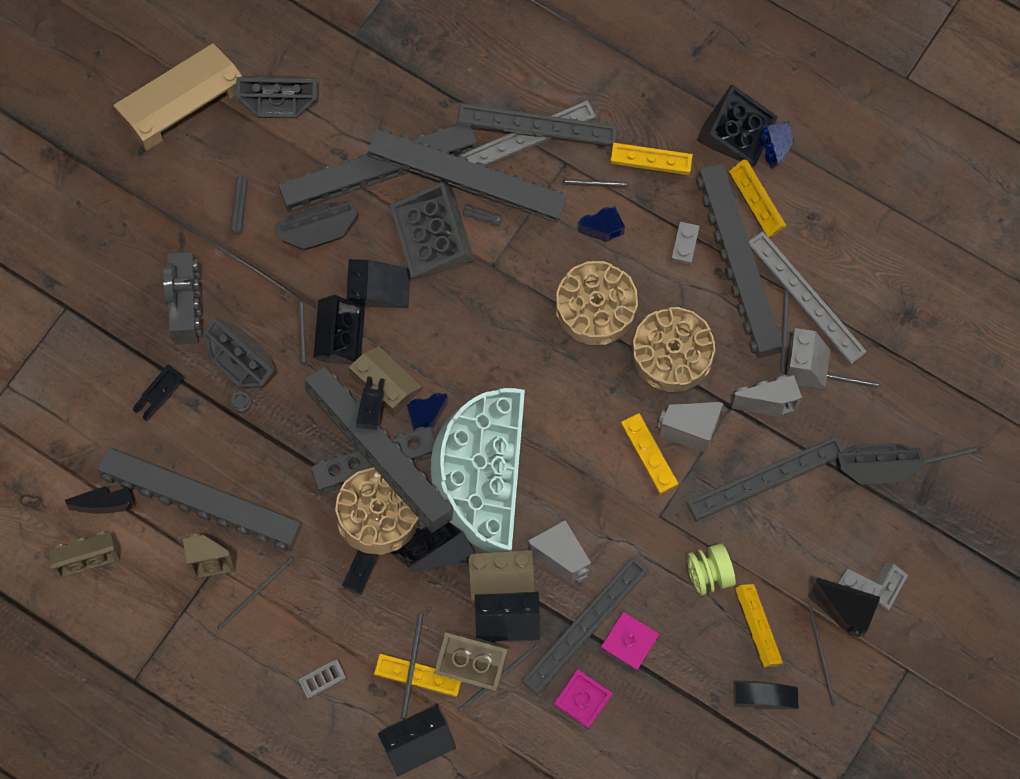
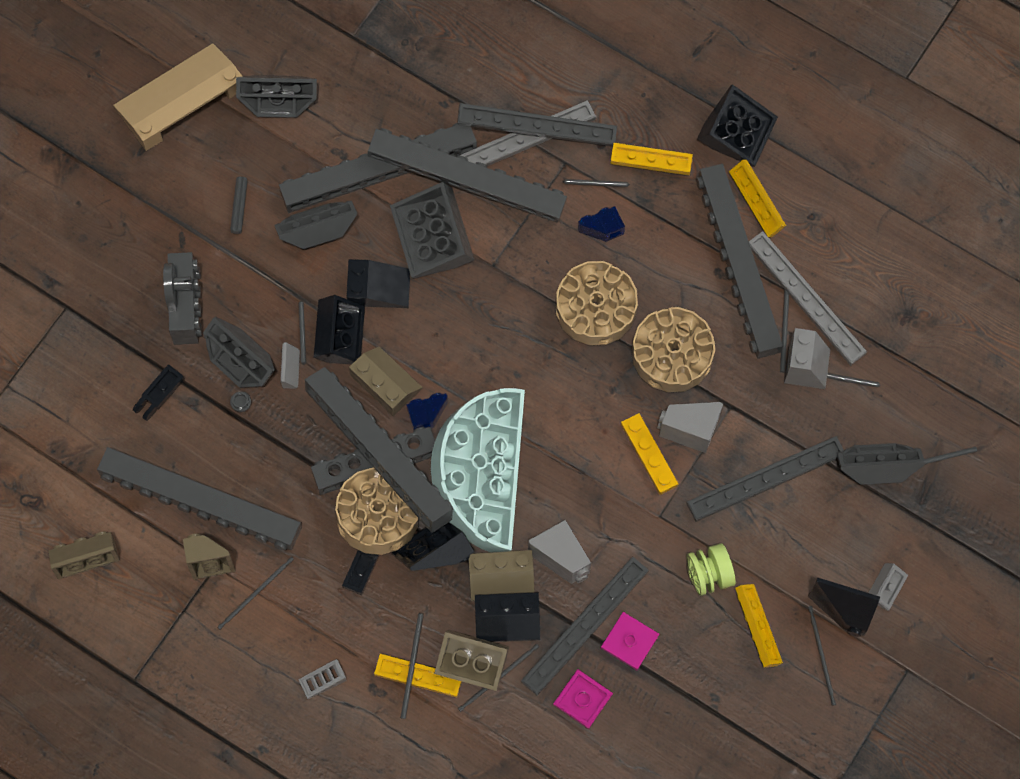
(102, 502): black slope -> none
(290, 366): none -> light grey slope
(370, 405): black hinge -> none
(416, 741): black slope -> none
(482, 215): dark grey axle -> none
(685, 243): light grey plate -> none
(765, 696): black slope -> none
(769, 398): light grey slope -> none
(776, 141): clear blue slope -> none
(861, 583): light grey plate -> none

